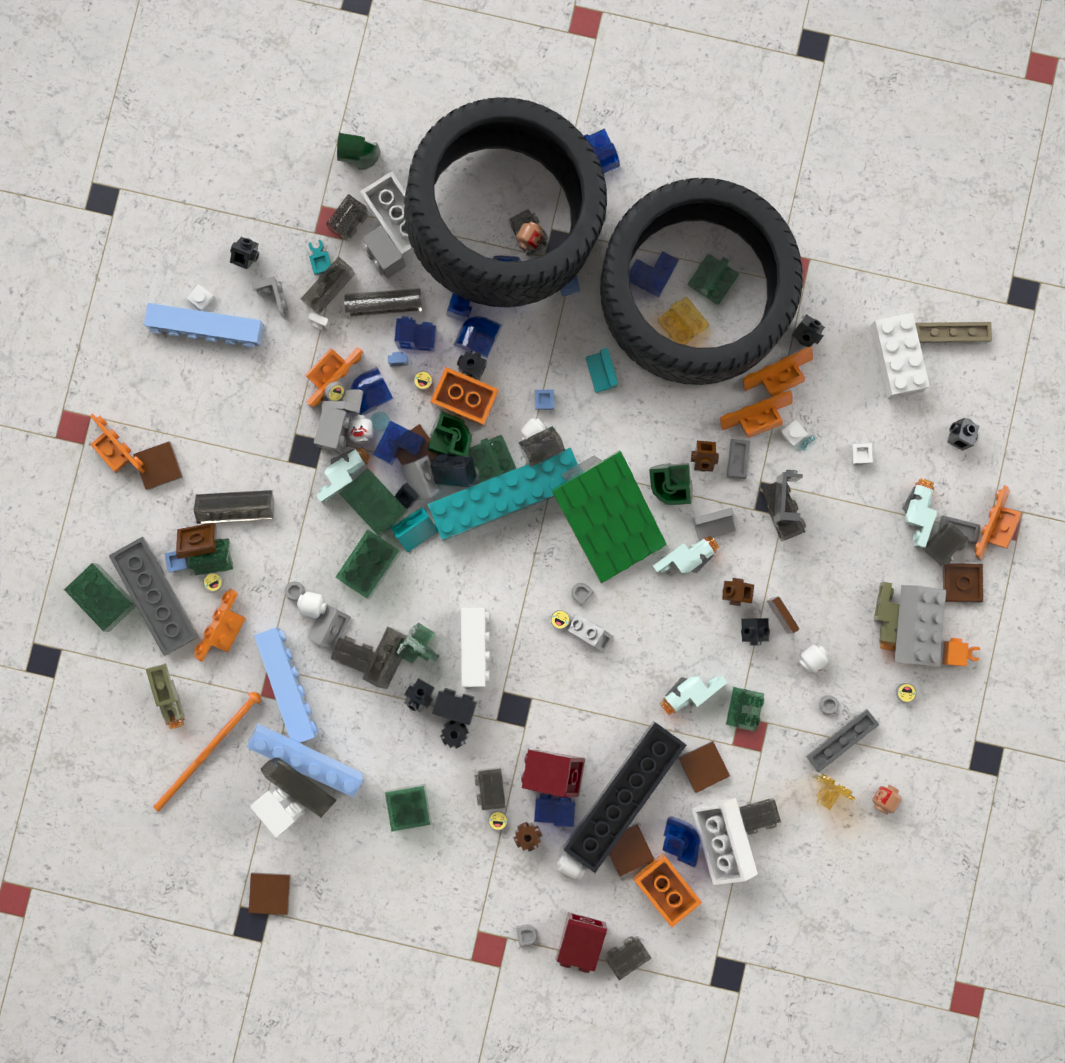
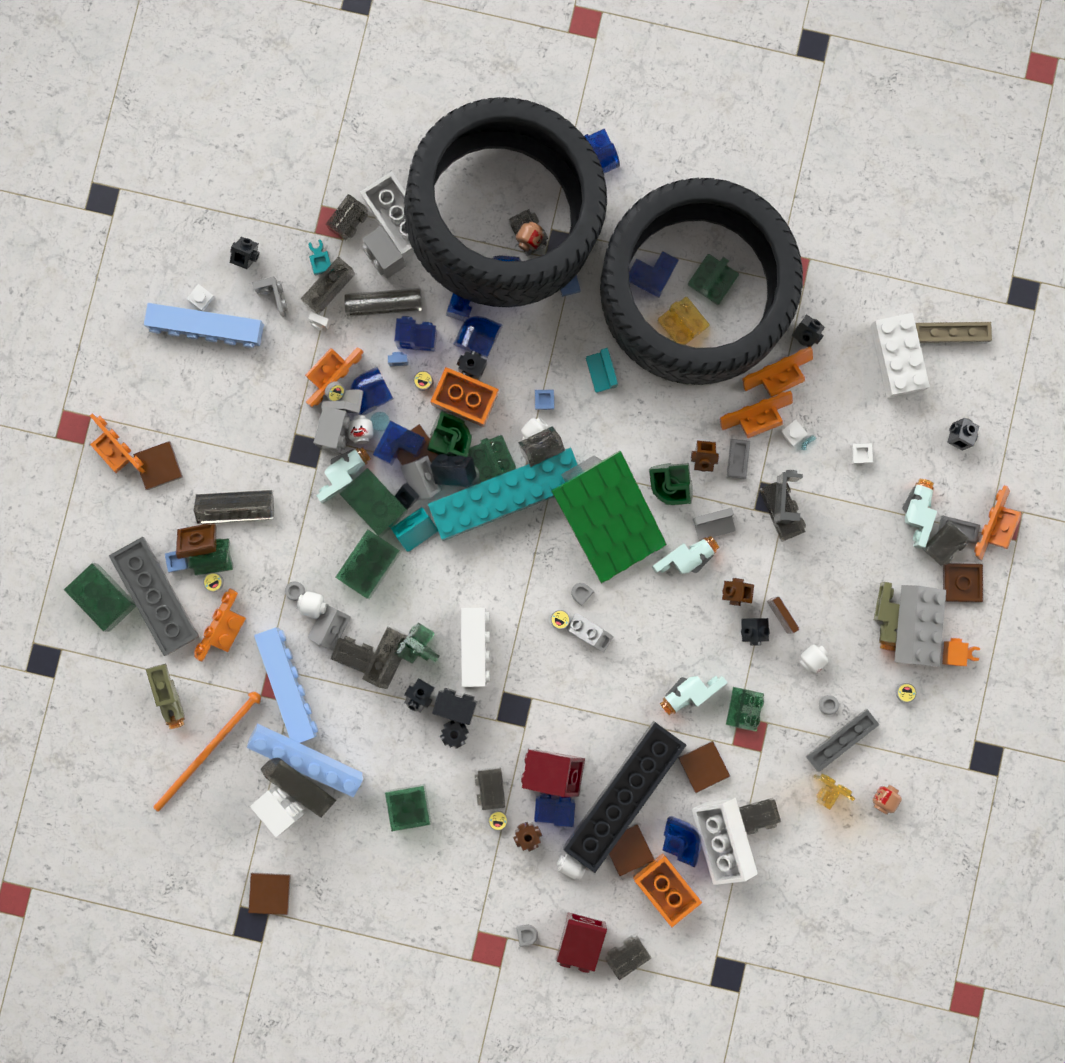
(357, 151): dark green brick -> none

